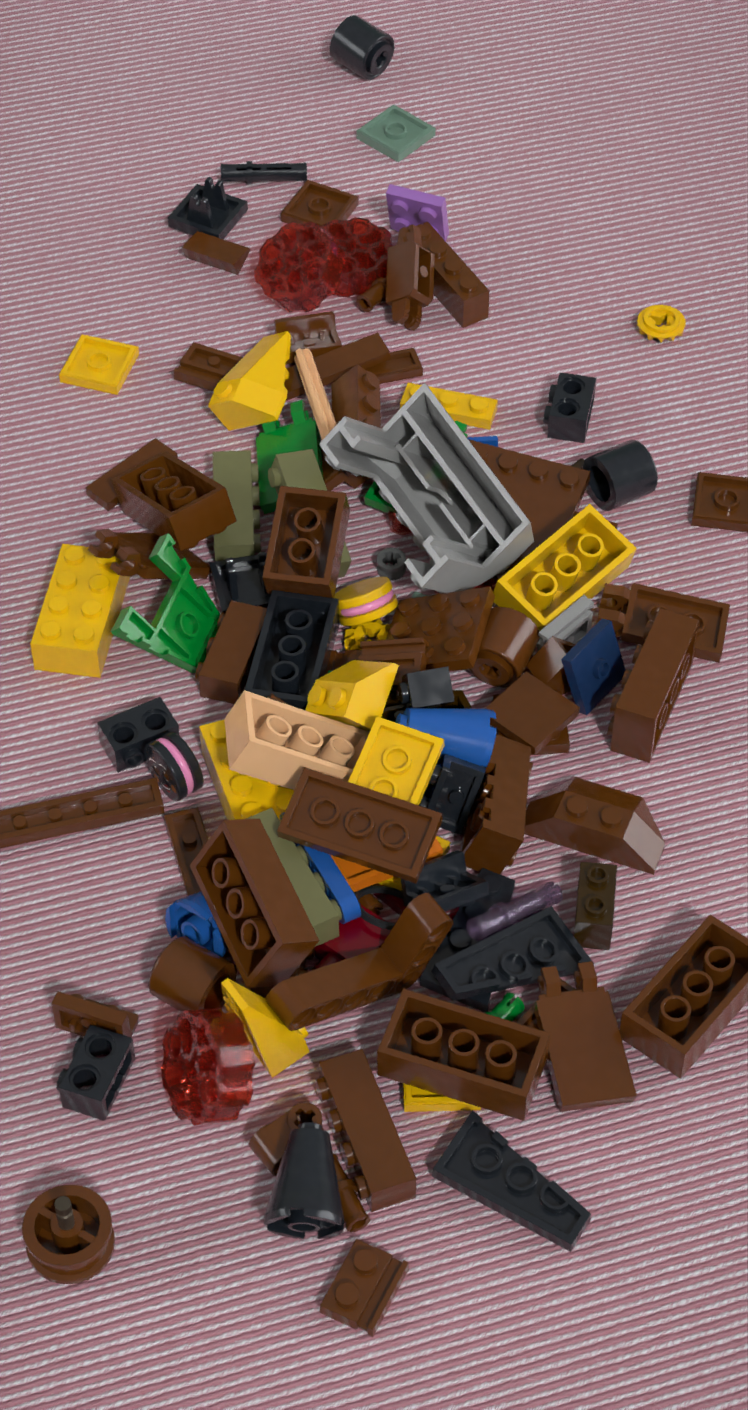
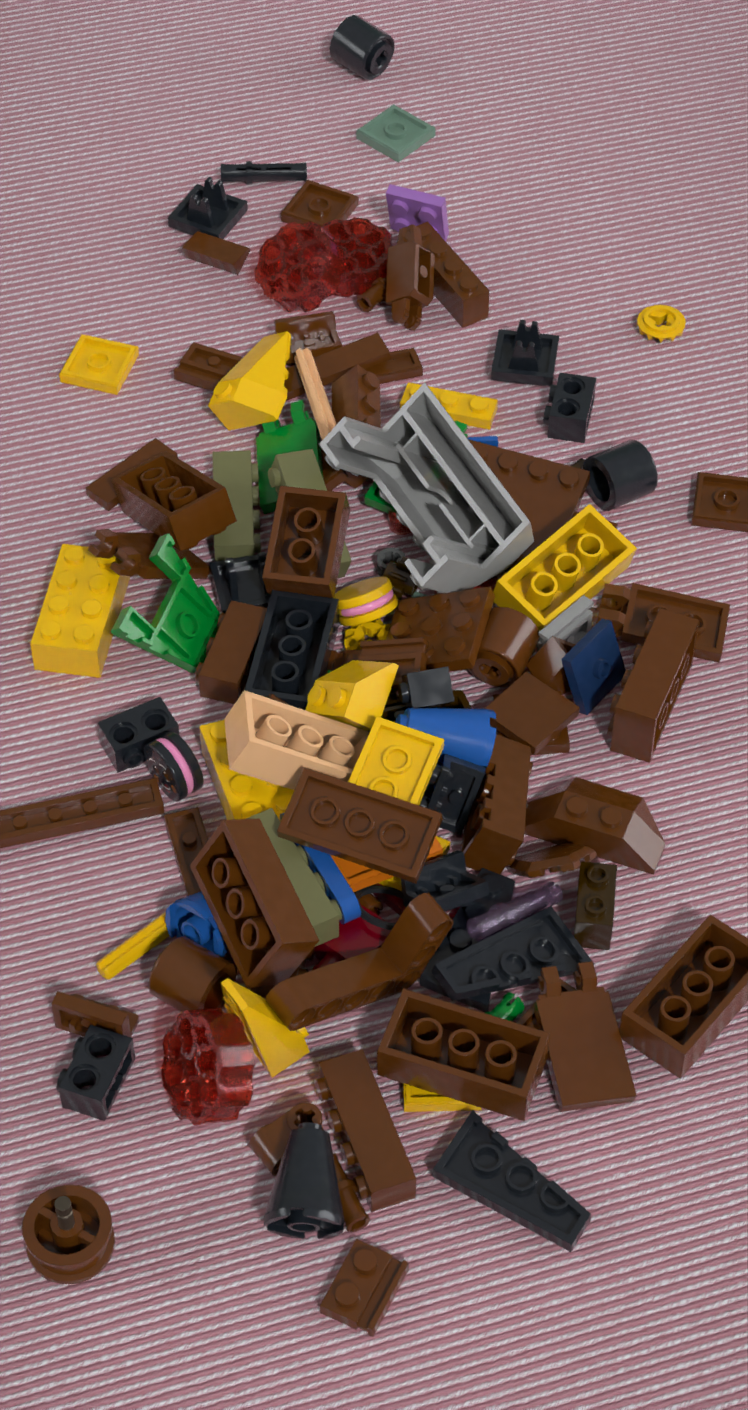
(133, 948): none -> yellow axle
(400, 578): none -> dark brown gear
(525, 356): none -> black plate
(556, 858): none -> reddish brown tile

